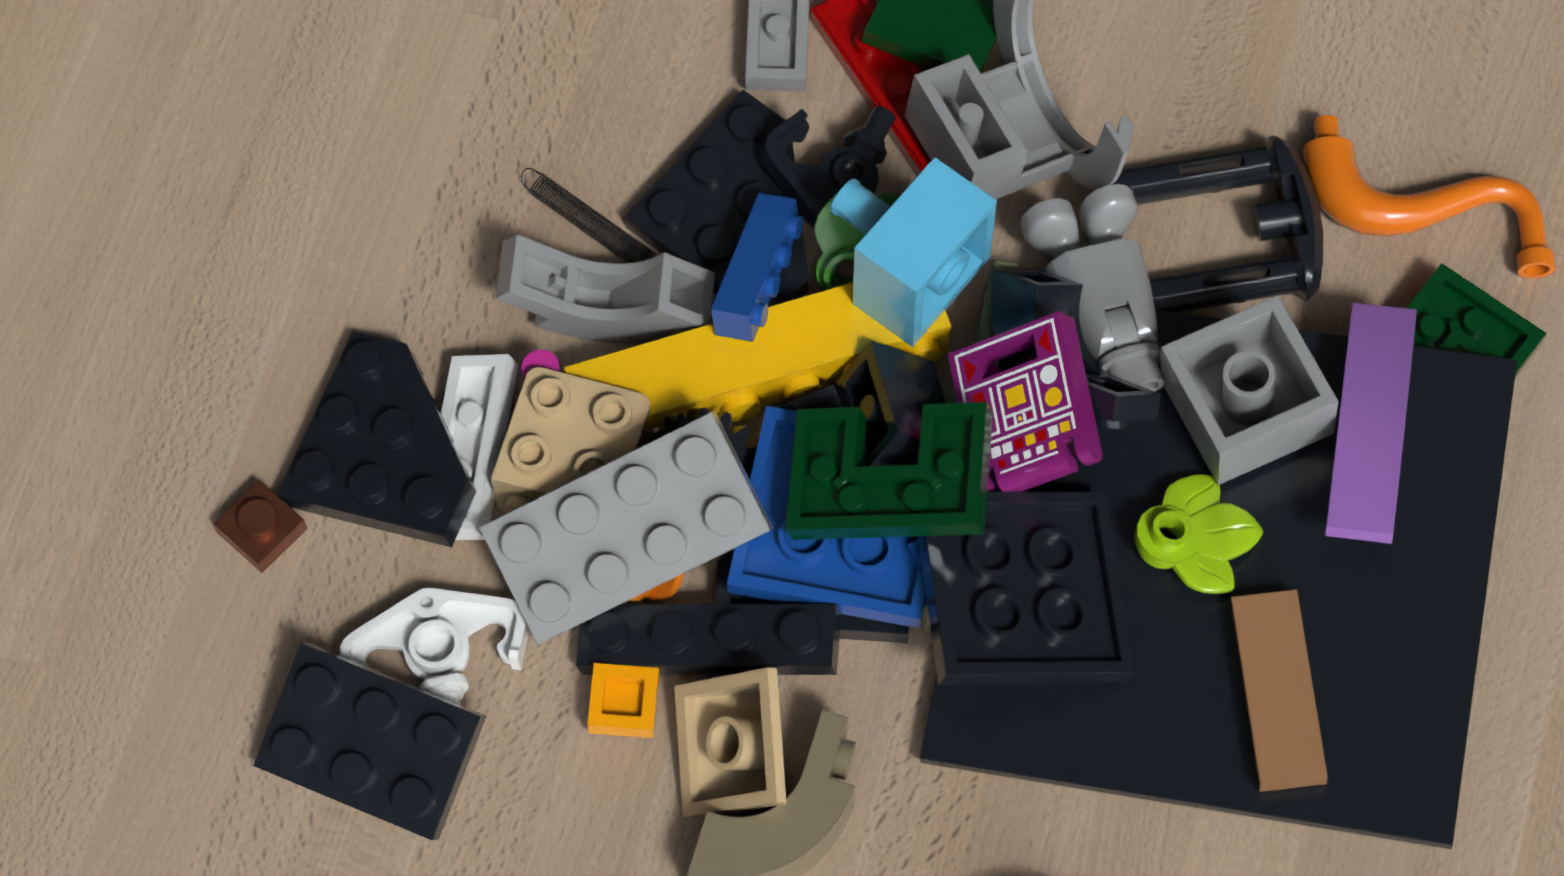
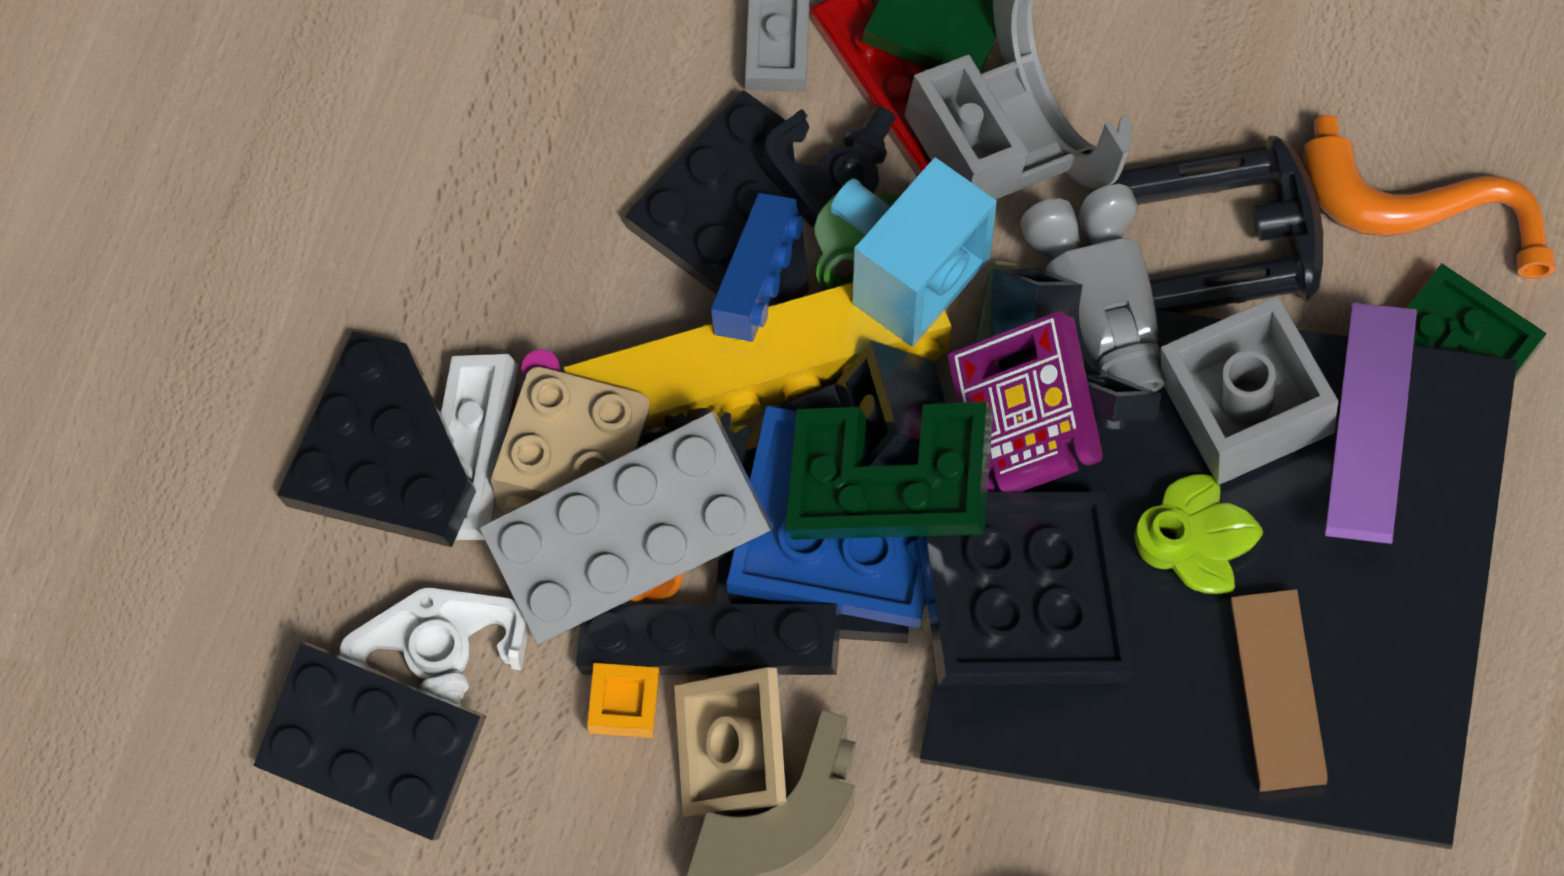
(260, 526): copper plate -> none
(591, 216): black piece -> none
(604, 299): light grey arch -> none

